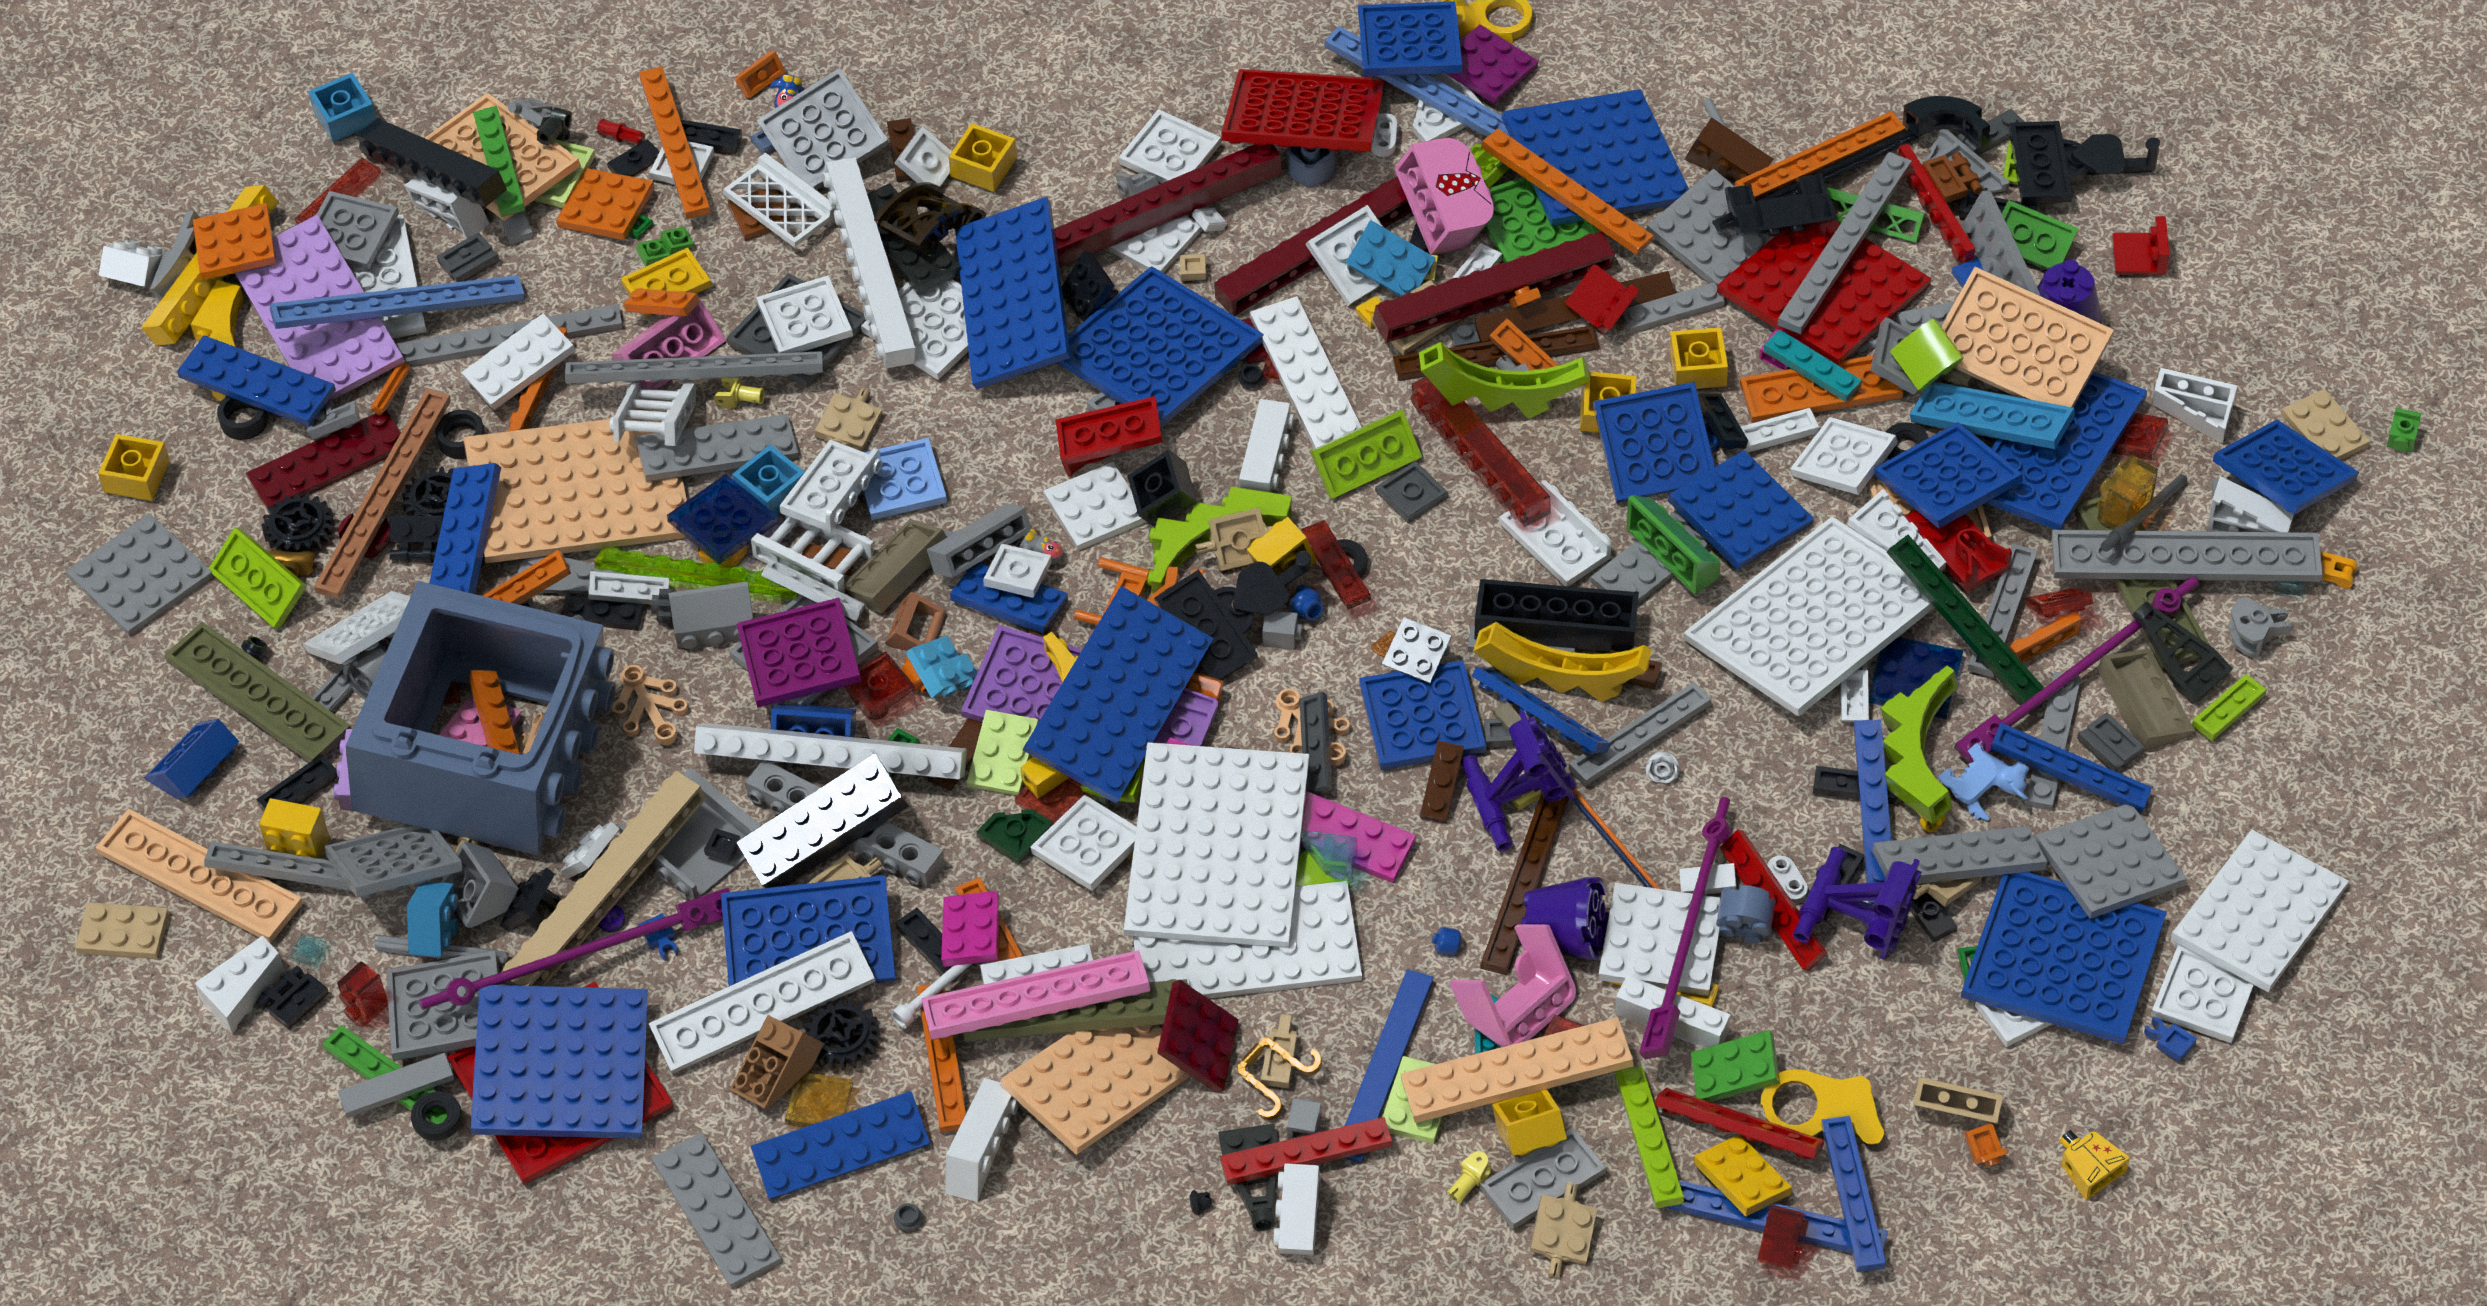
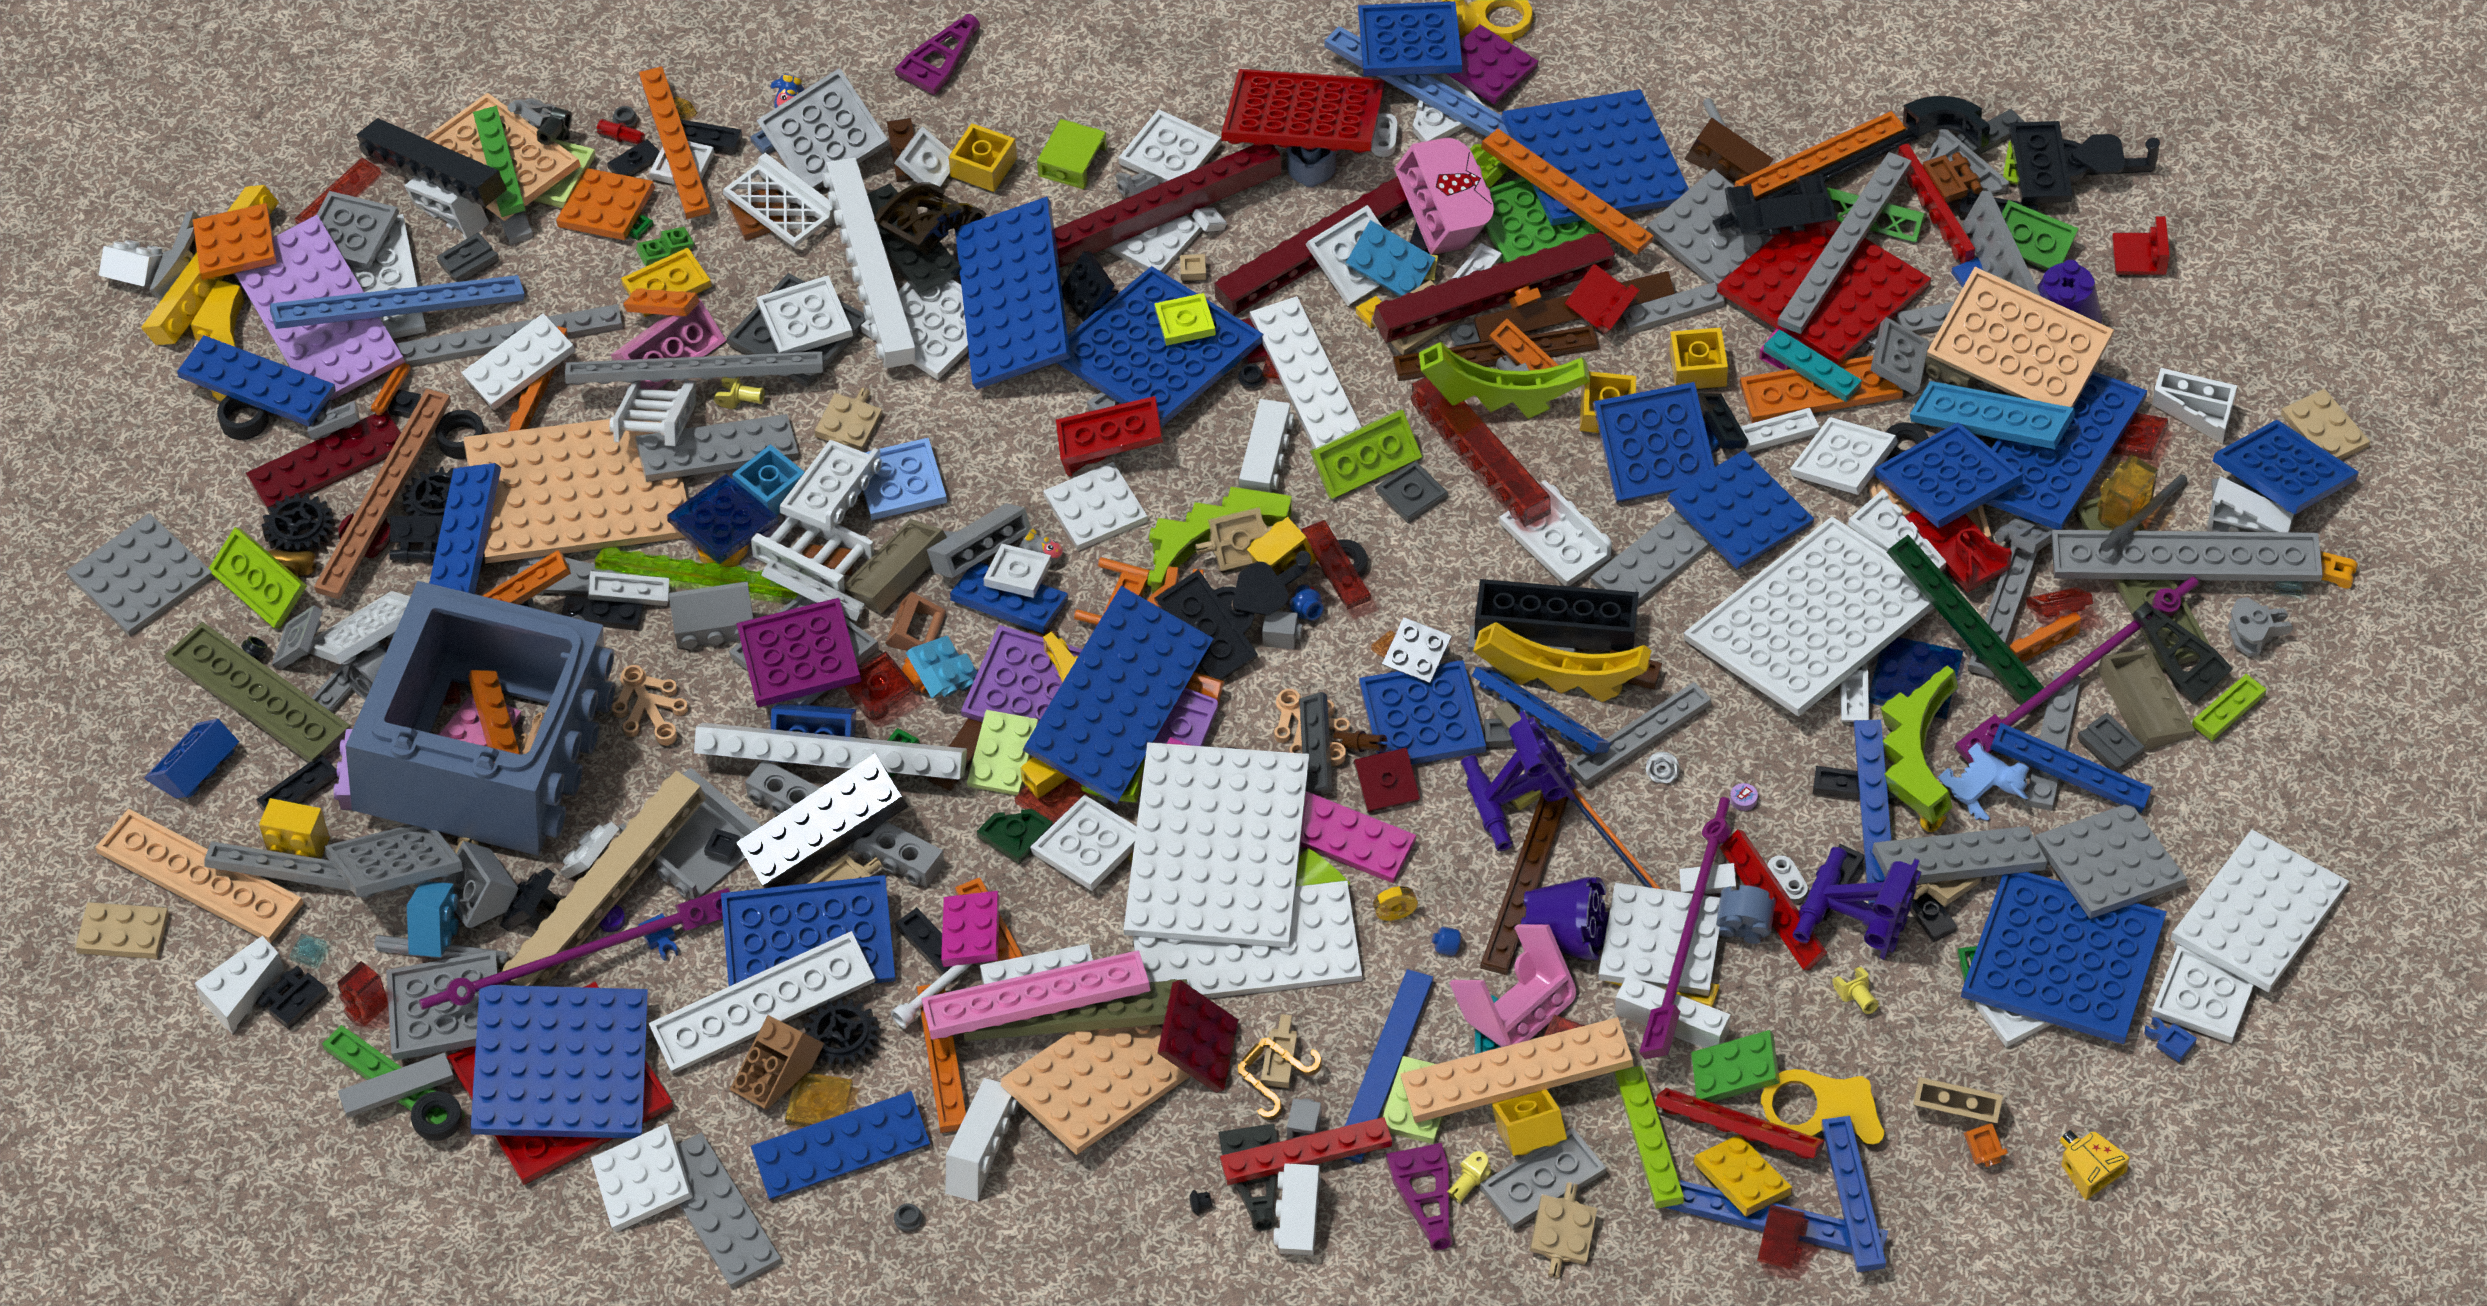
(134, 467): yellow brick -> none
(297, 638): none -> light grey plate
(342, 107): dark azure brick -> none
(404, 403): none -> black plate
(625, 115): none -> dark grey plate
(641, 1177): none -> white plate
(661, 605): dark grey gear -> none
(684, 108): none -> clear yellow slope
(760, 74): orange plate -> none
(927, 76): none -> magenta plate
(1070, 153): none -> lime panel
(1162, 488): black brick -> none
(1185, 319): none -> neon yellow plate
(1332, 852): clear light blue slope -> none
(1361, 741): none -> reddish brown pin
(1386, 780): none -> dark red plate
(1395, 903): none -> yellow piece
(1419, 1163): none -> magenta plate
(1441, 781): reddish brown plate -> none
(1671, 543): bright green slope -> none
(1743, 797): none -> lavender tile
(1857, 990): none -> light yellow piece
(1926, 354): lime slope -> none
(2025, 535): none -> light grey plate
(2404, 430): bright green brick -> none

